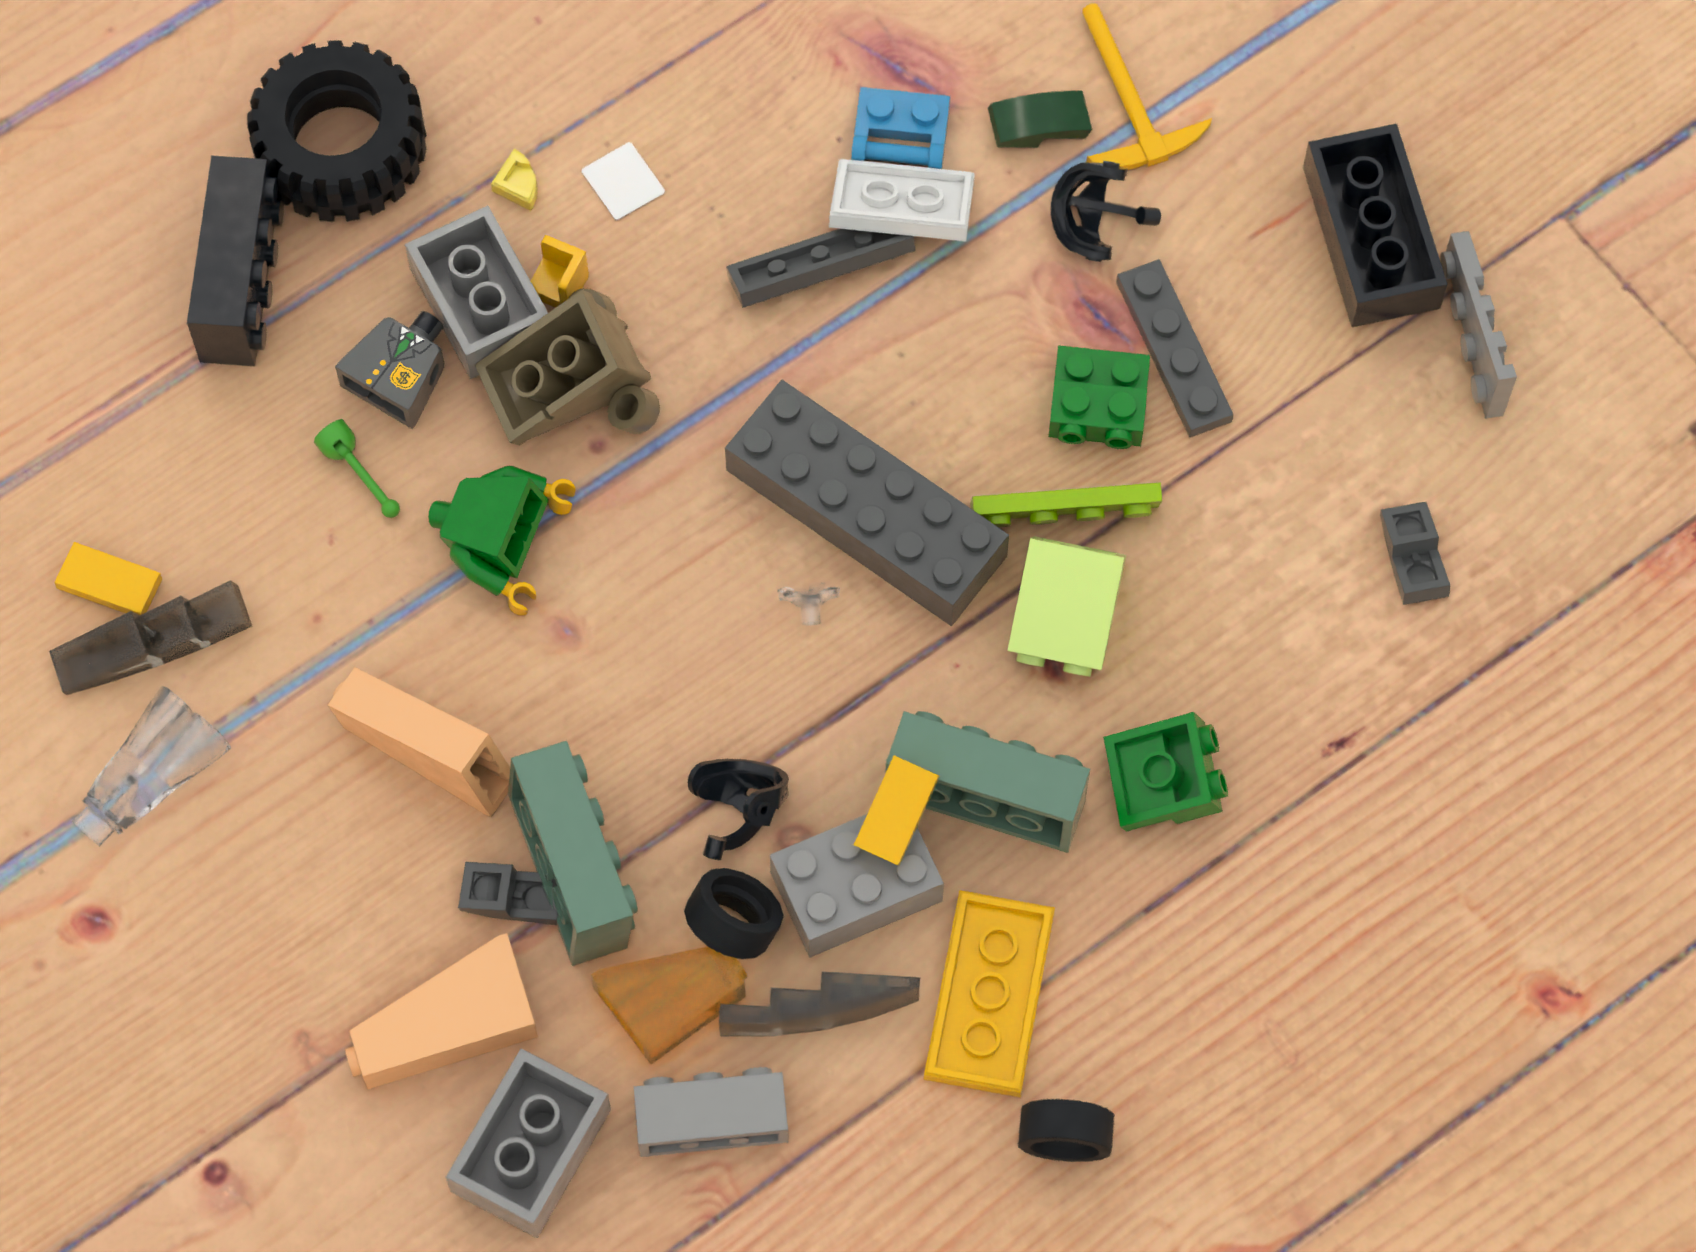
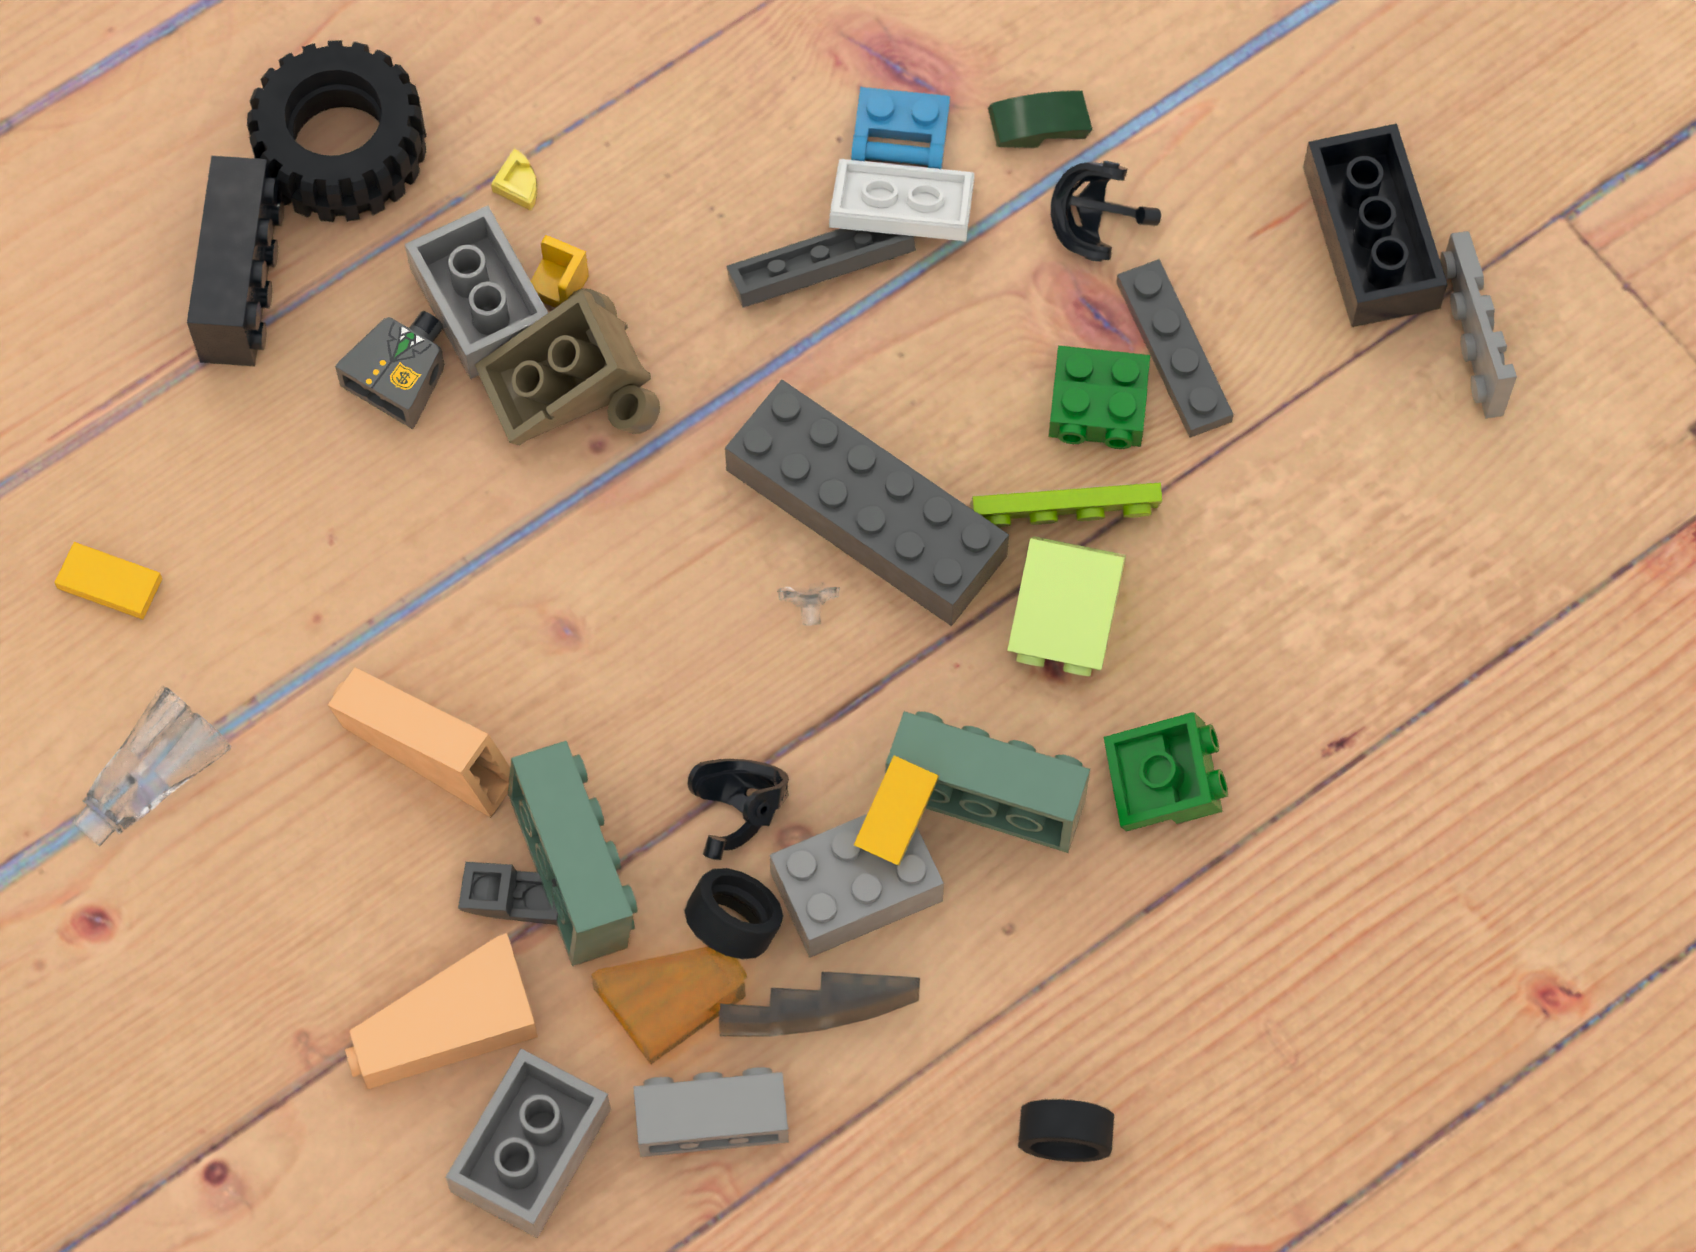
(150, 639): clear smoke slope -> none
(338, 443): bright green hinge -> none
(494, 525): green torso -> none
(623, 181): white sticker -> none
(989, 993): yellow tile -> none
(1151, 146): yellow piece -> none
(1414, 553): dark grey slope -> none

